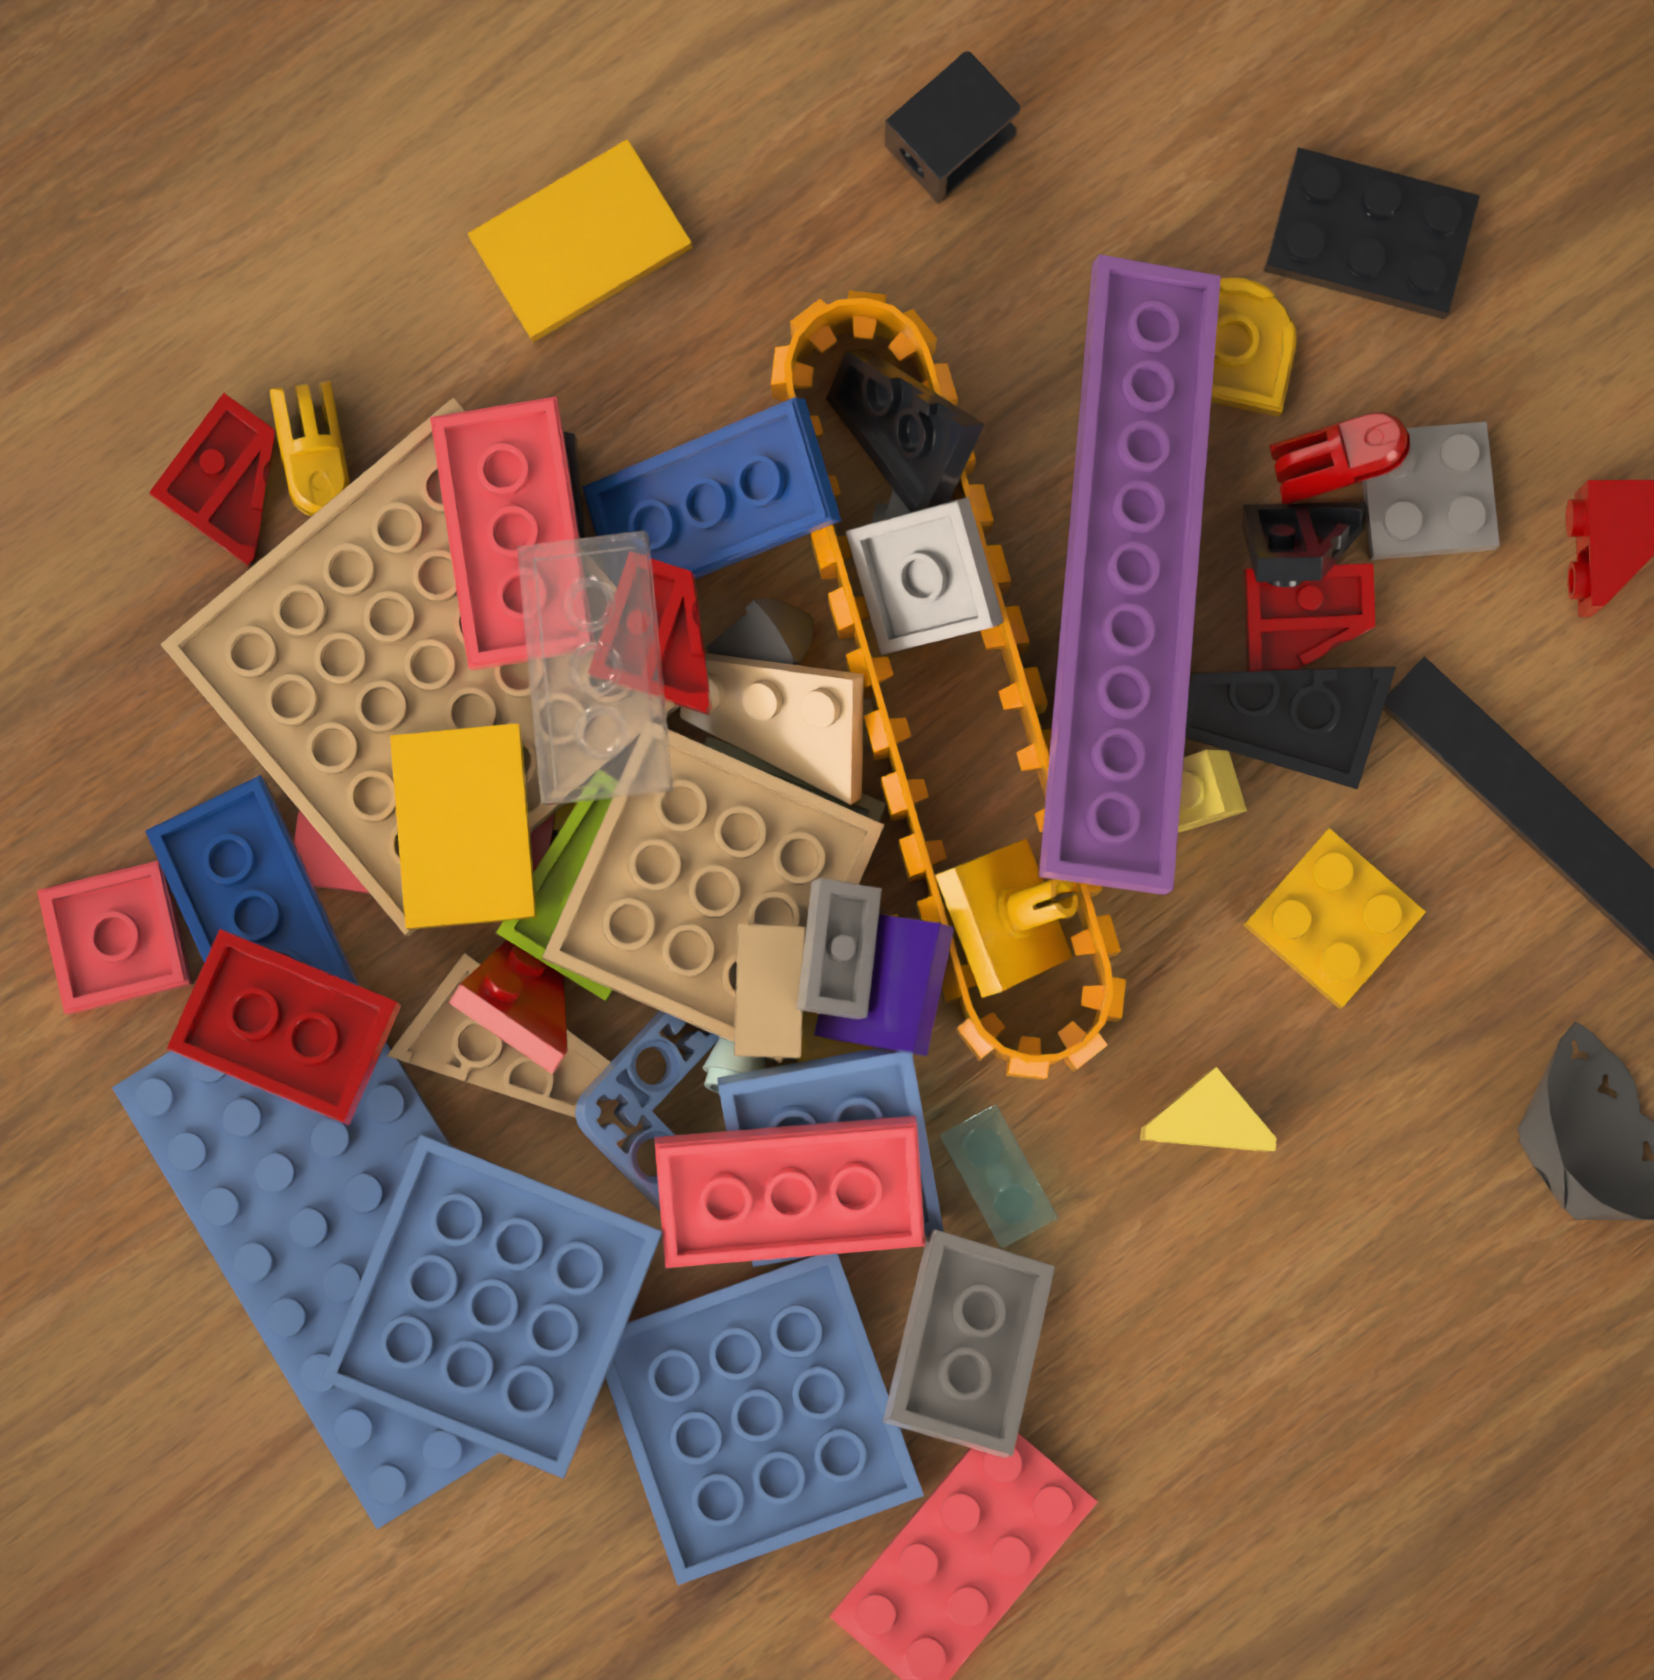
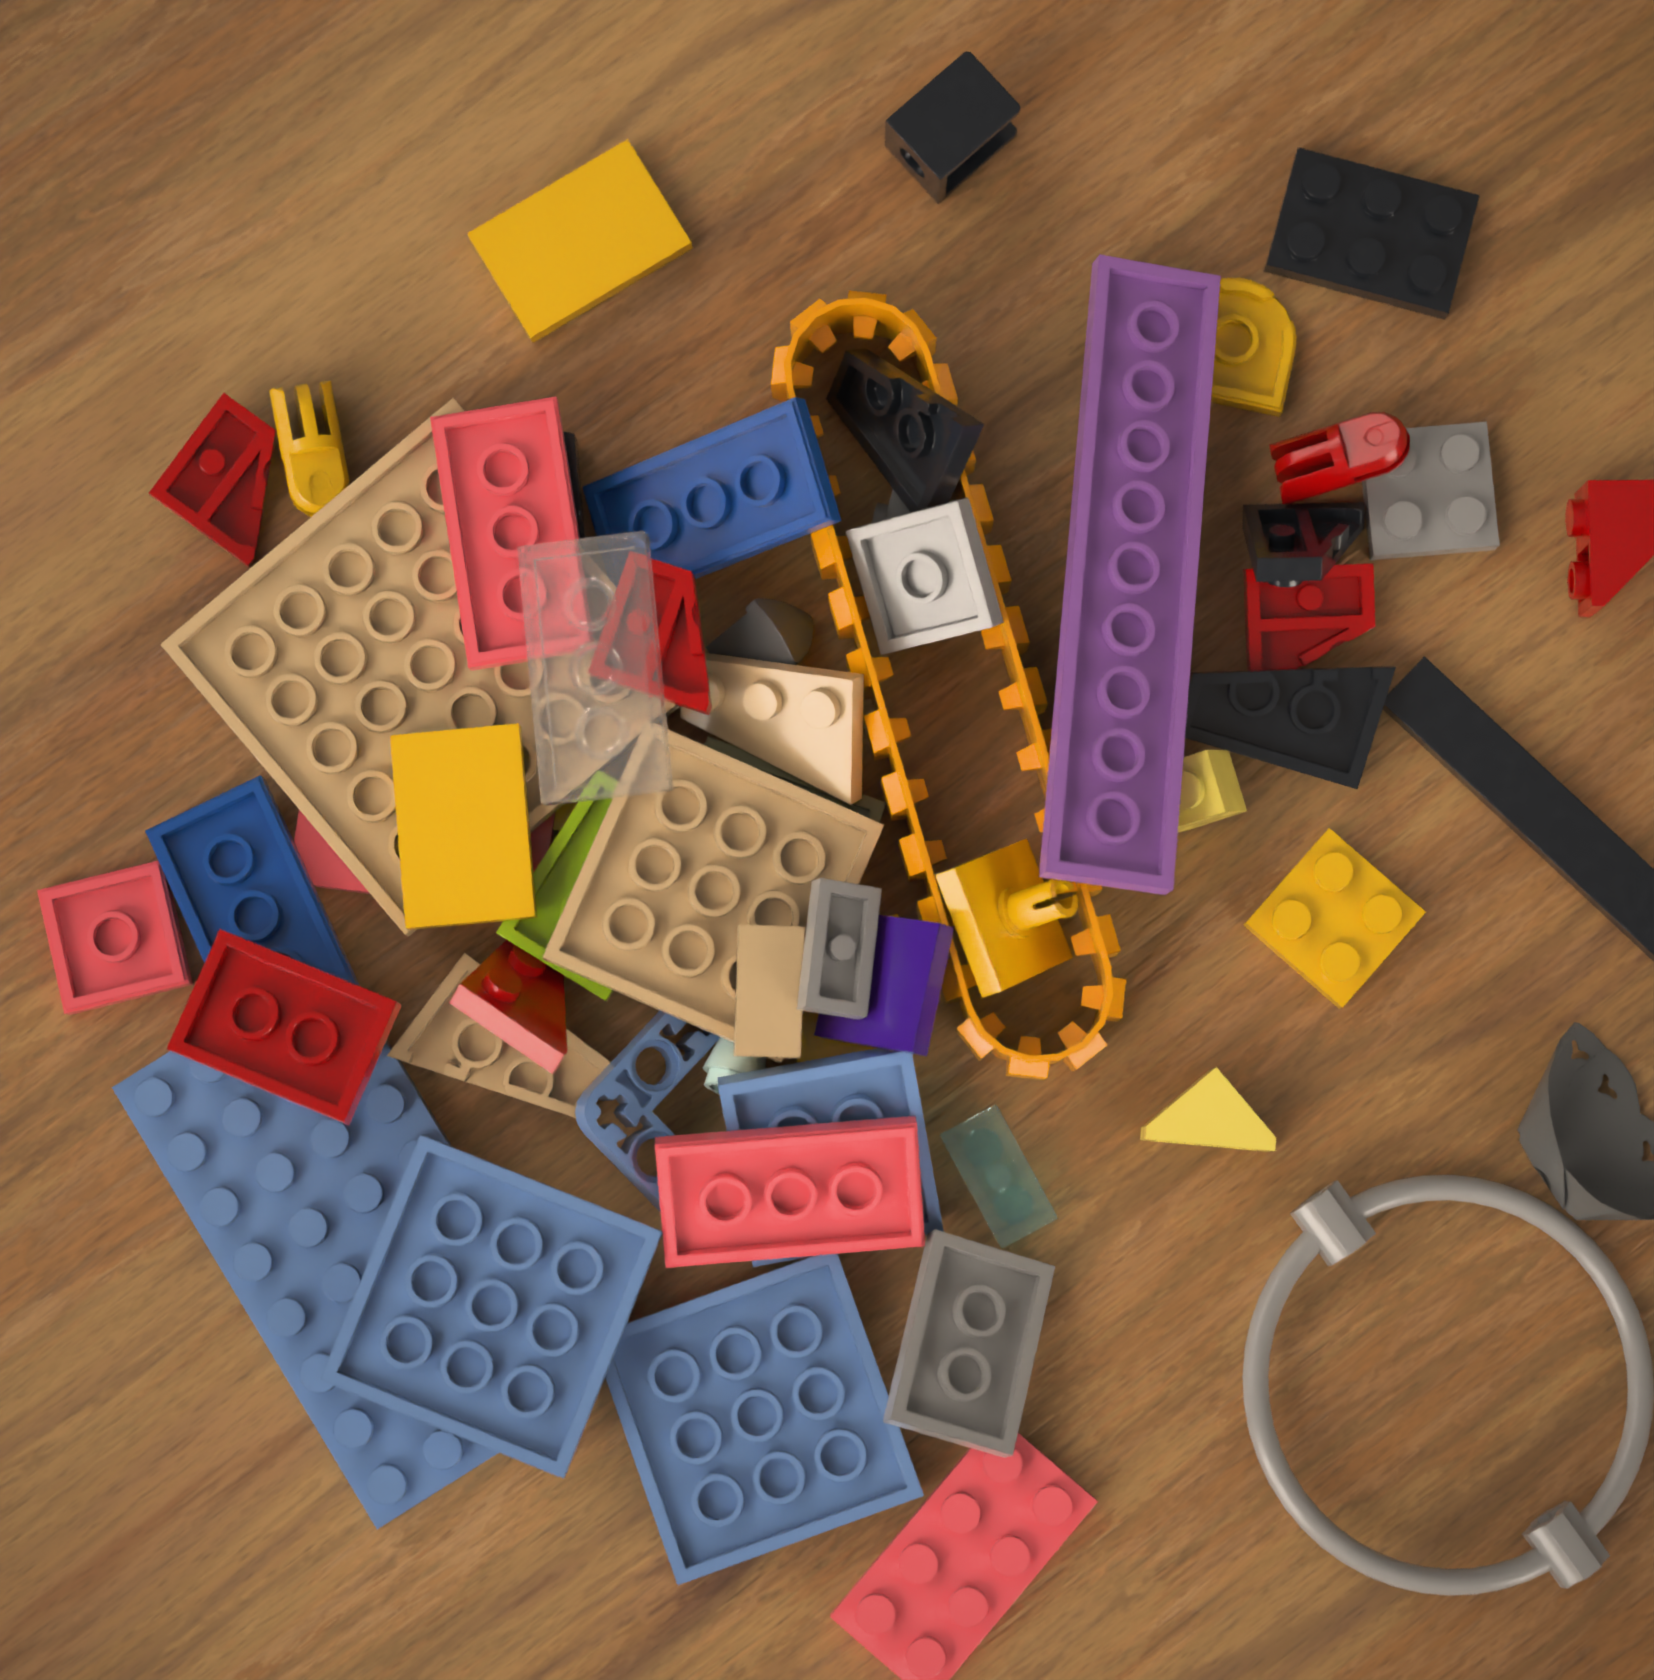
(1560, 1537): none -> light grey piece

